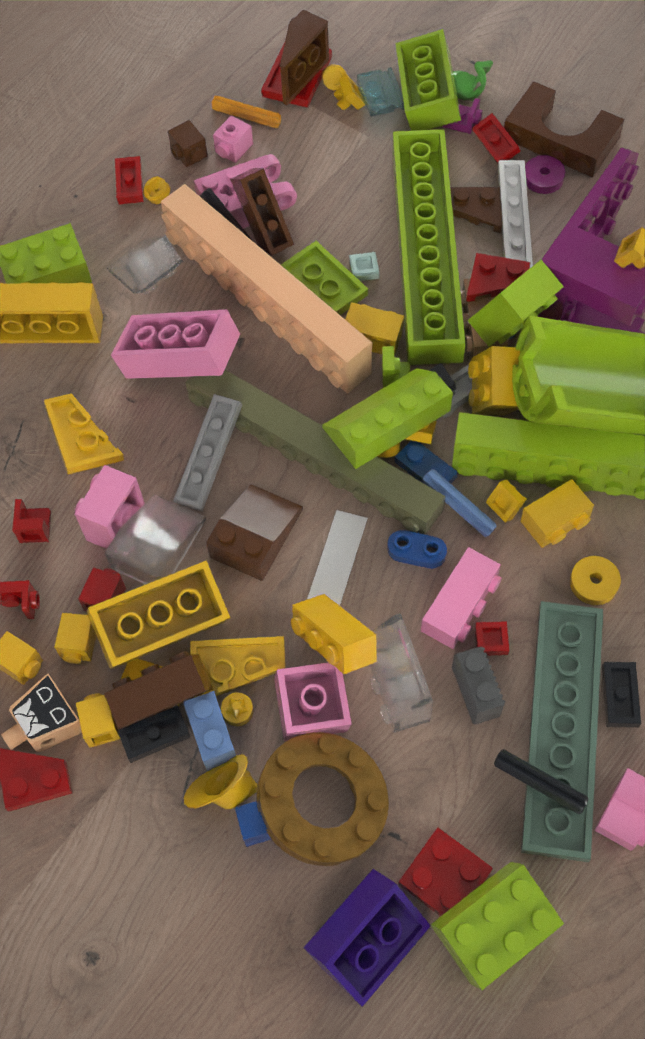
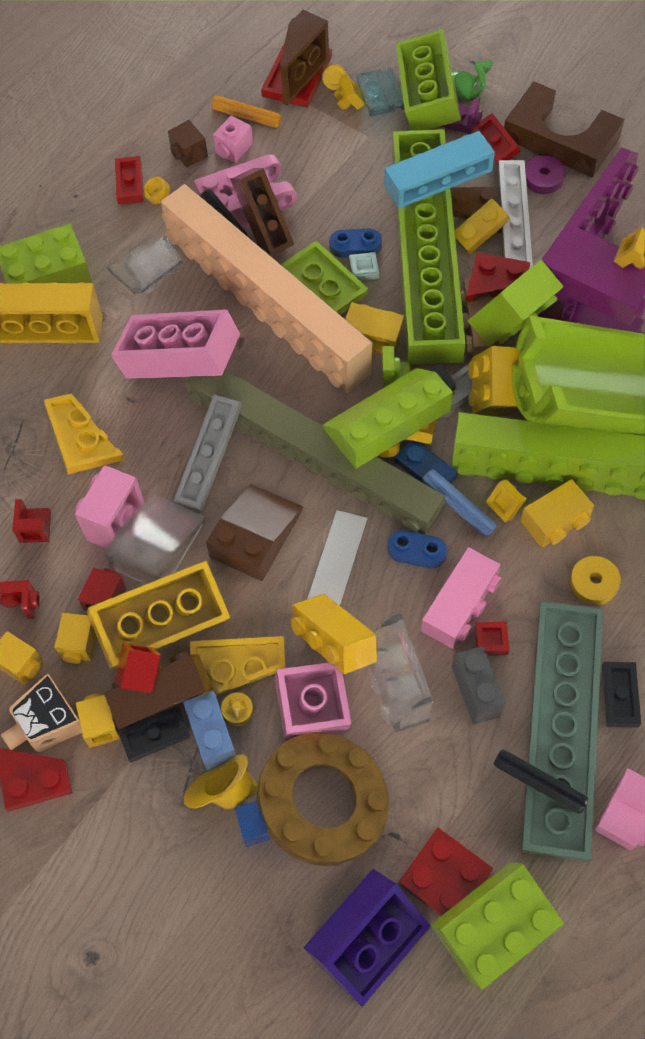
(137, 668): none -> red panel
(355, 241): none -> blue plate
(438, 169): none -> medium azure brick
(481, 226): none -> yellow plate

